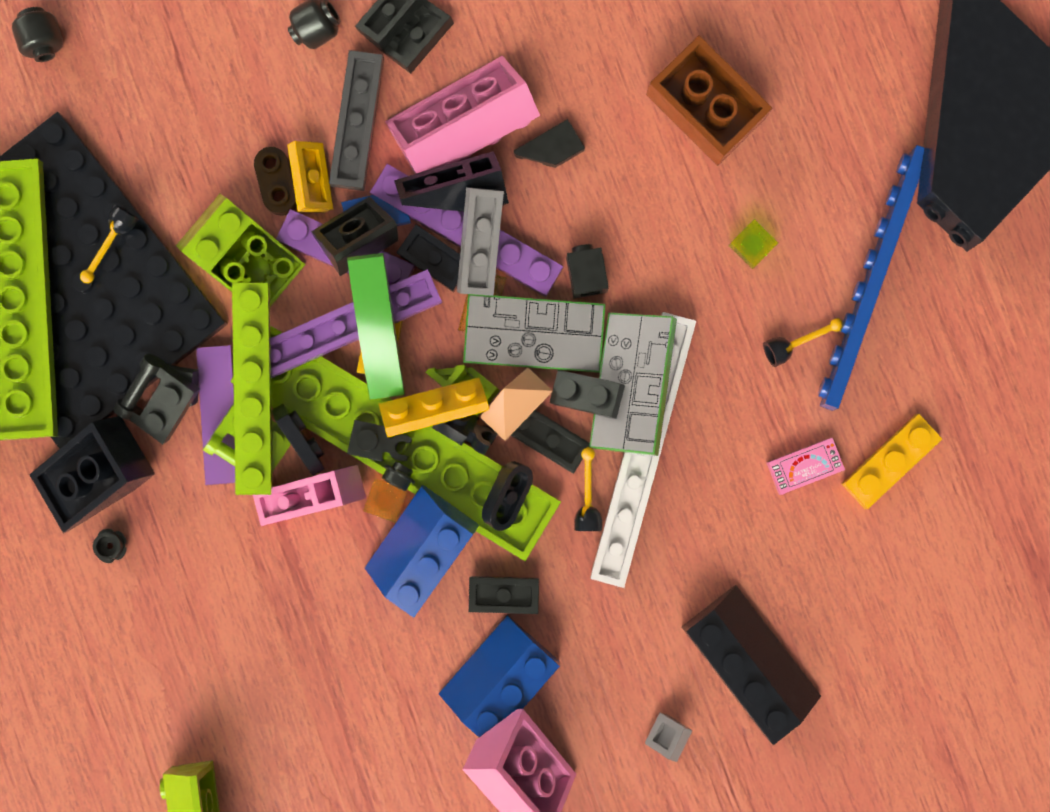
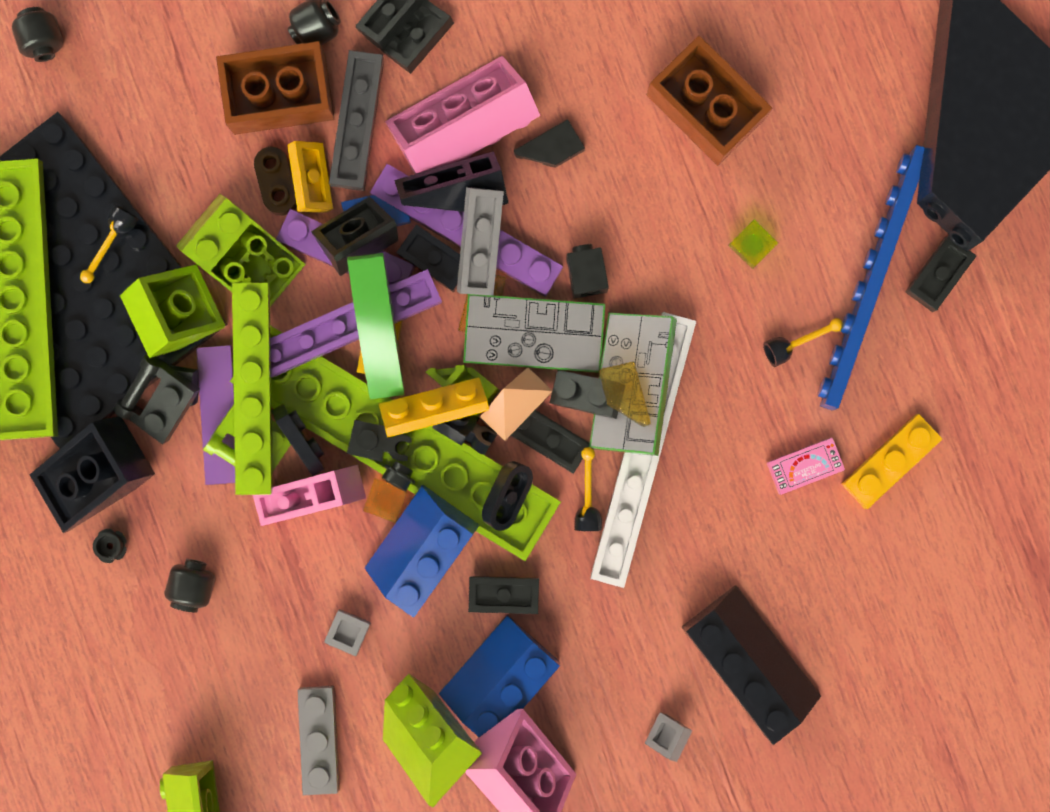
(171, 310): none -> lime slope
(189, 586): none -> pearl dark grey head
(275, 88): none -> dark orange brick
(318, 740): none -> light grey plate
(347, 632): none -> light grey plate
(426, 739): none -> lime slope
(624, 392): none -> clear yellow tile
(940, 274): none -> pearl dark grey plate

